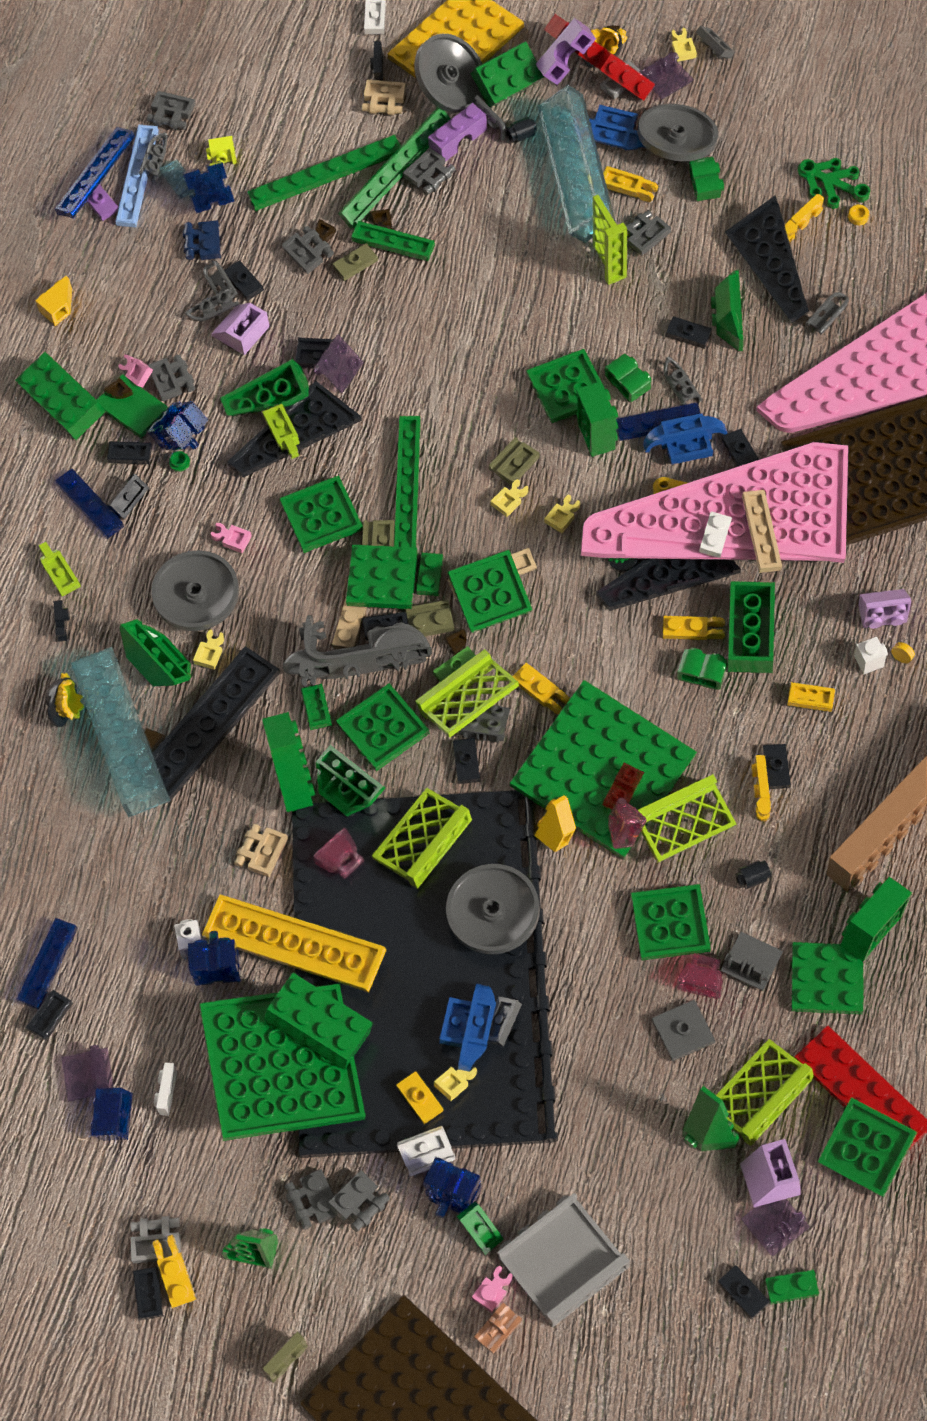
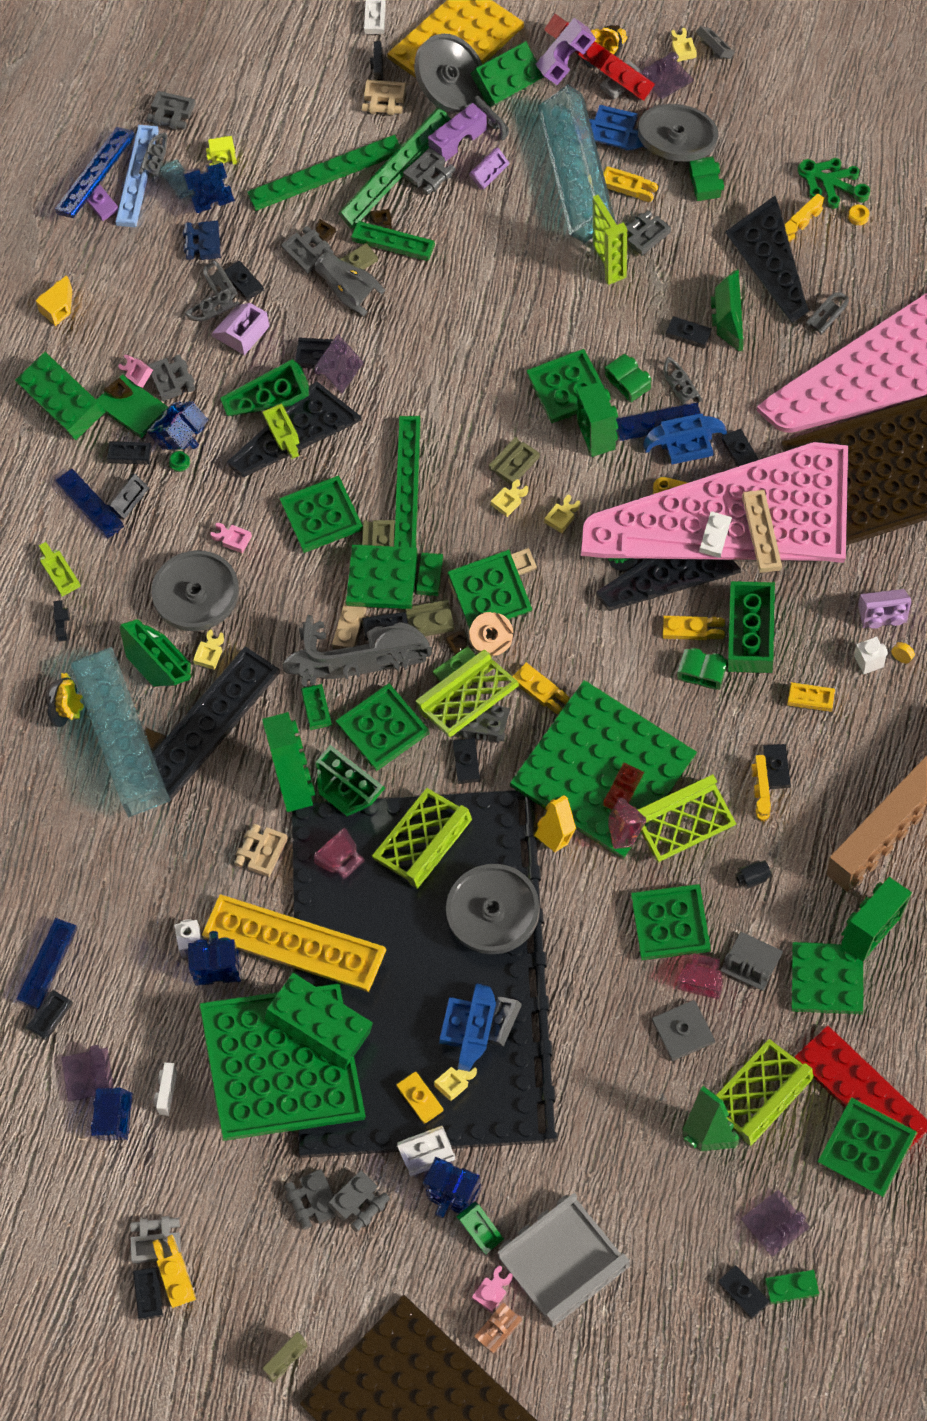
(252, 1248): green wedge -> none
(347, 281): none -> dark grey animal
(489, 168): none -> plate
(491, 621): none -> light nougat plate
(521, 129): black brick -> none
(770, 1174): lavender slope -> none

